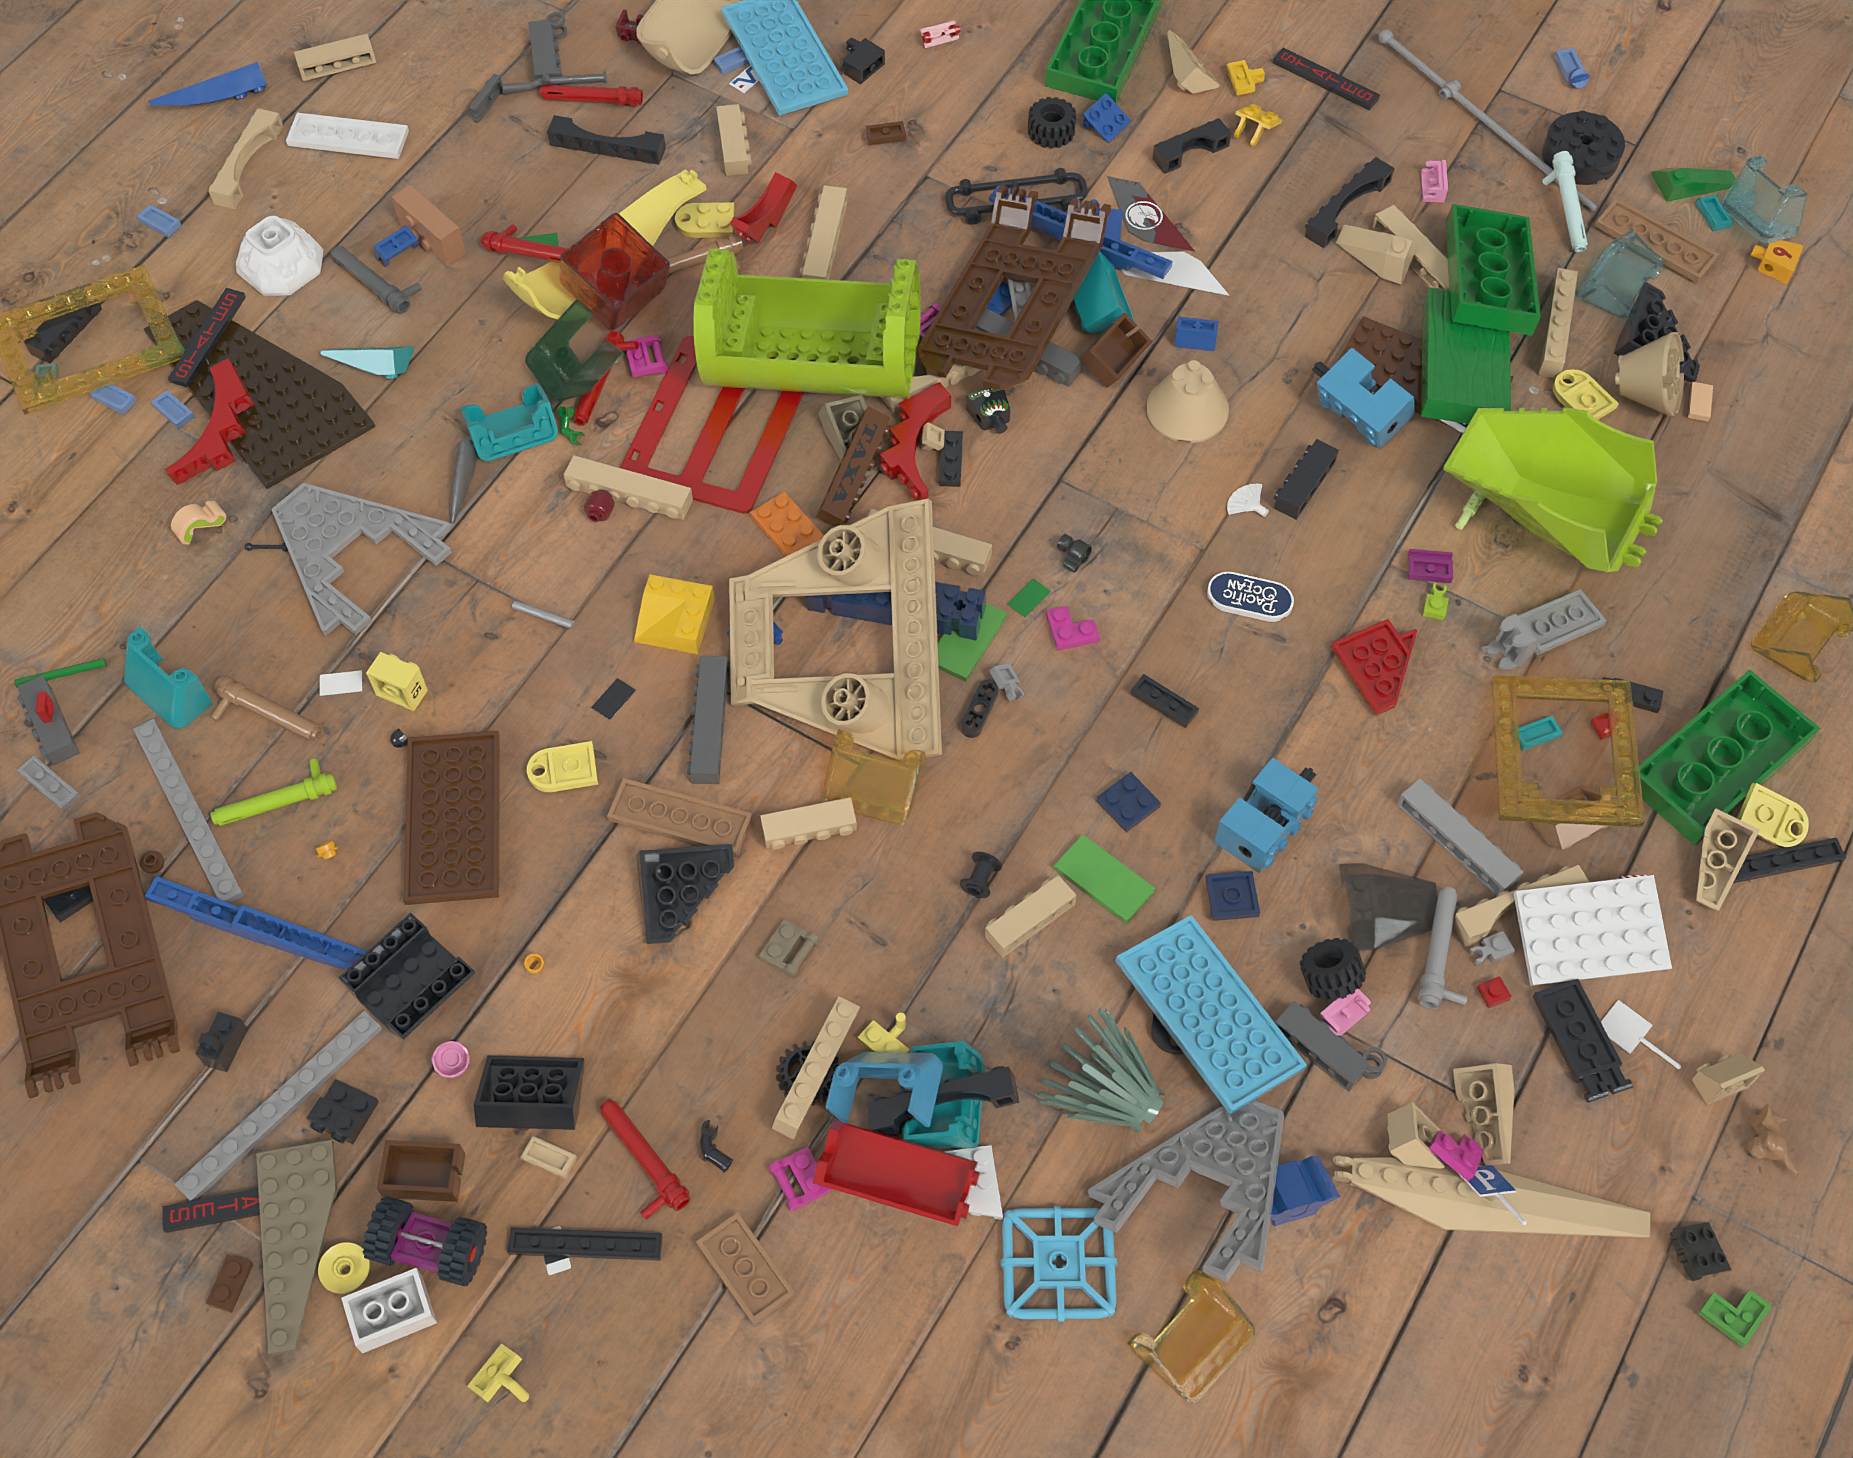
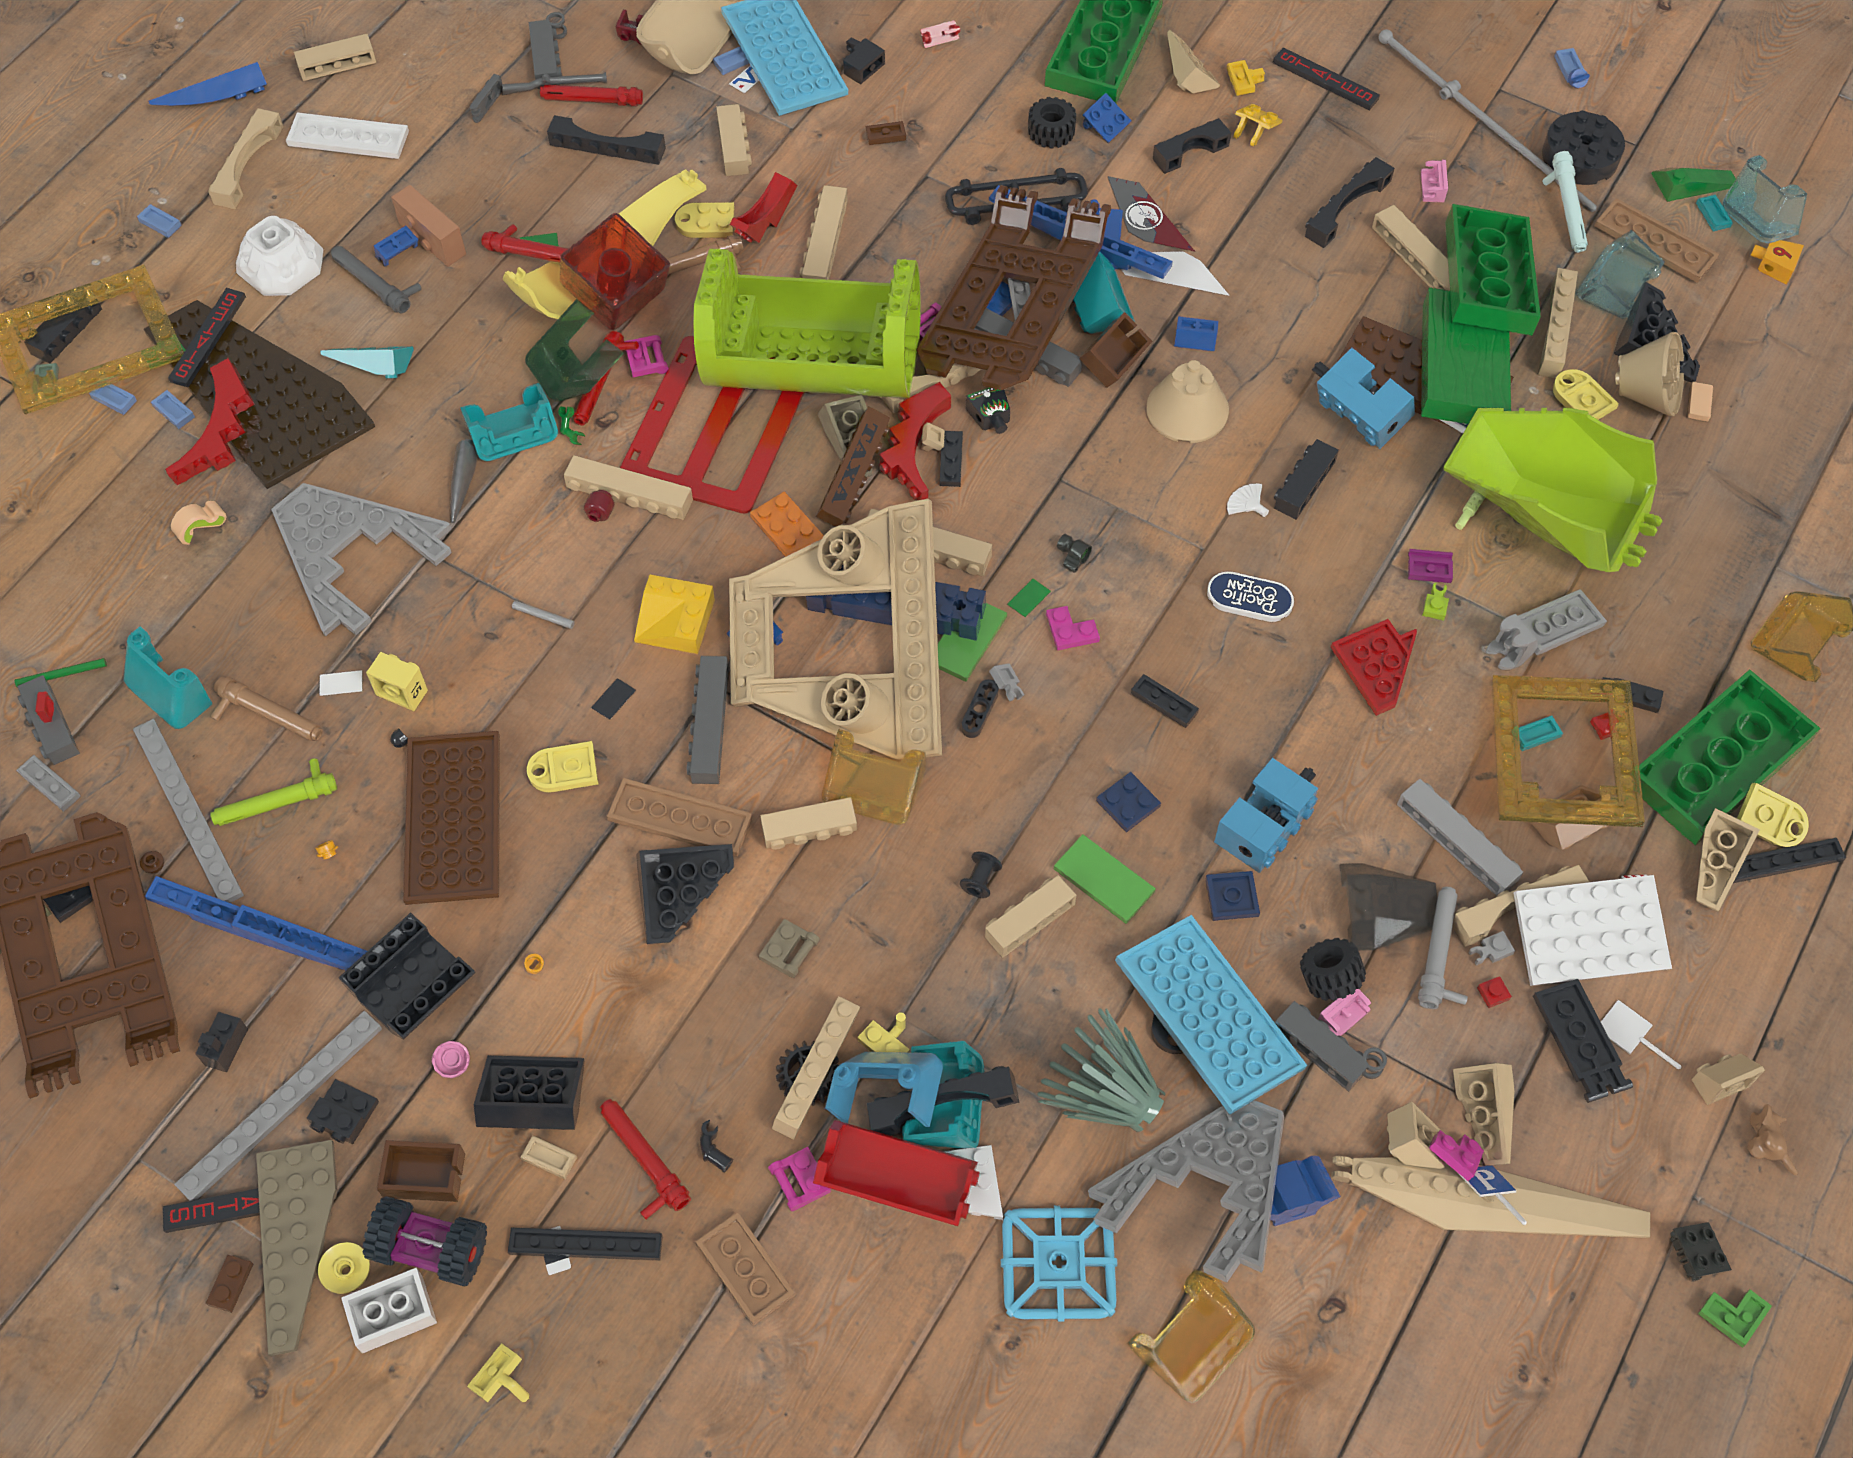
(248, 546): black hinge -> none
(1379, 251): tan wedge -> none

